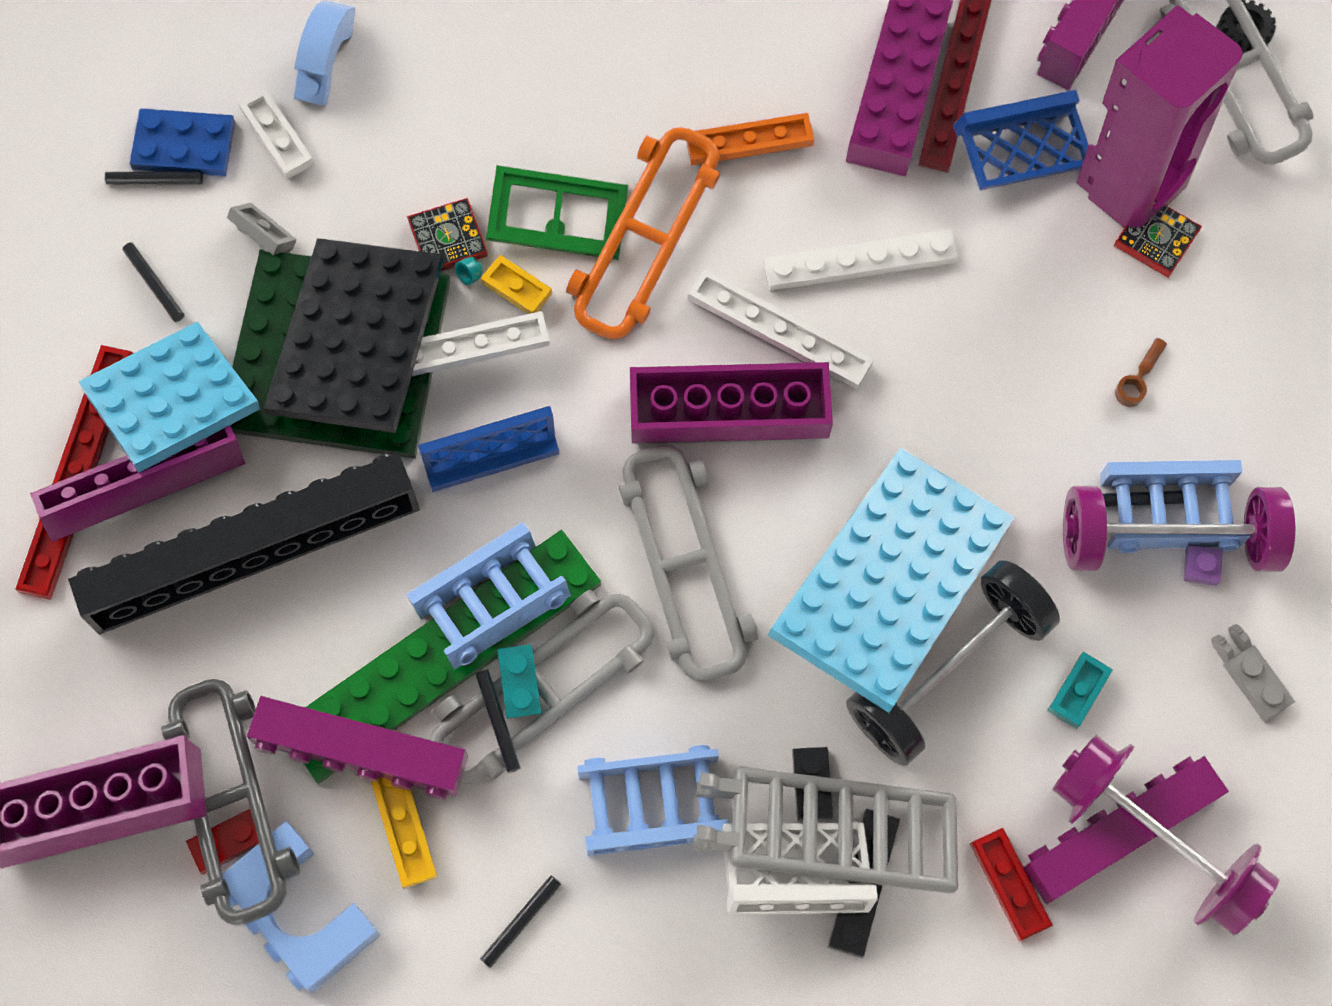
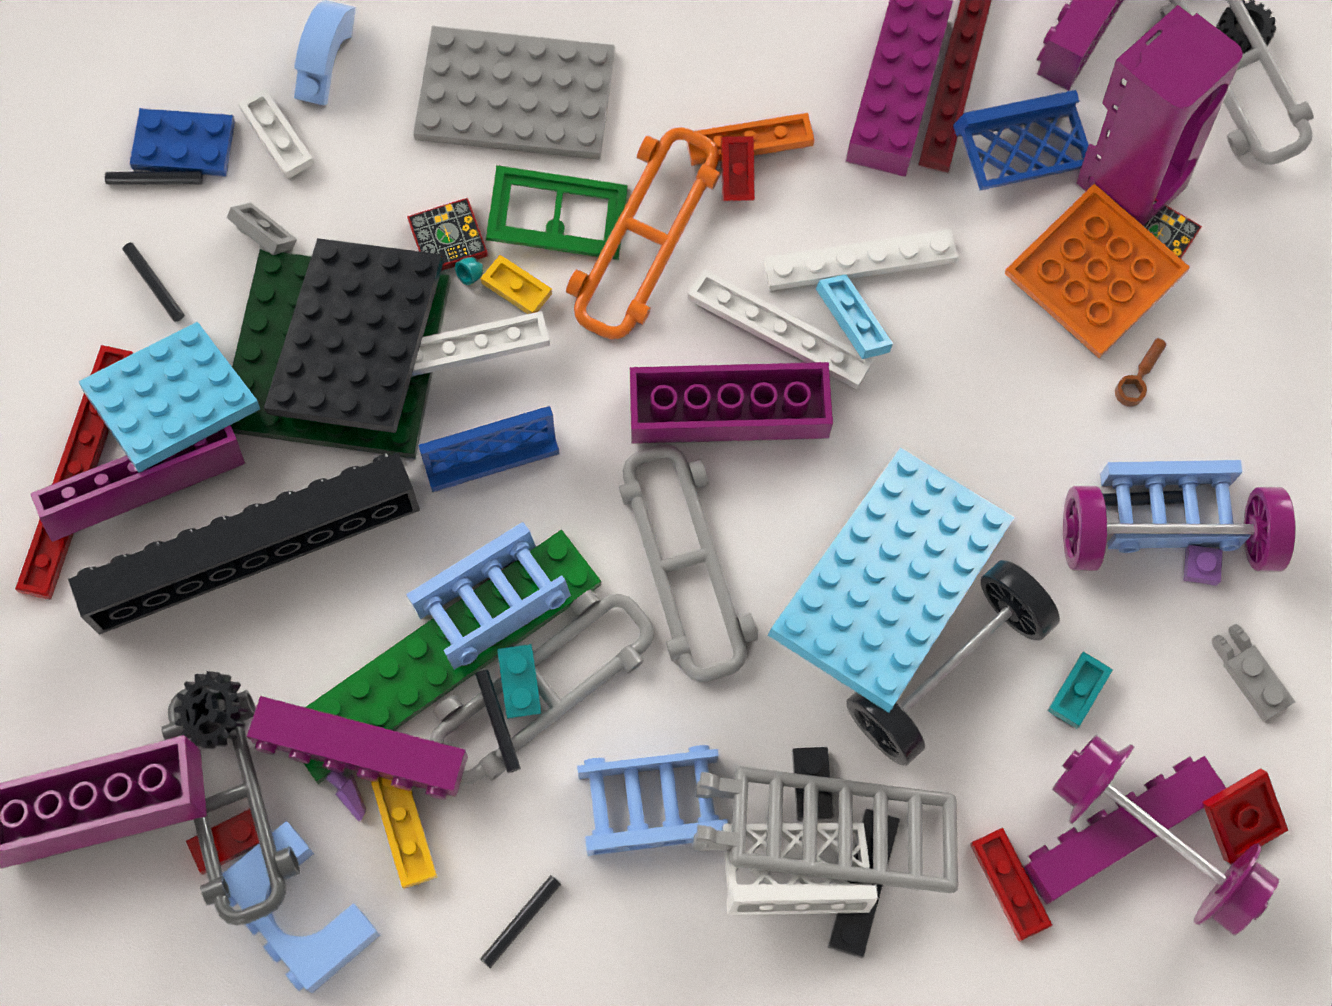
(209, 707): none -> black gear
(348, 793): none -> medium lavender bar
(515, 92): none -> light grey plate
(737, 168): none -> red plate
(854, 316): none -> medium azure plate
(1096, 270): none -> orange plate
(1245, 815): none -> red tile

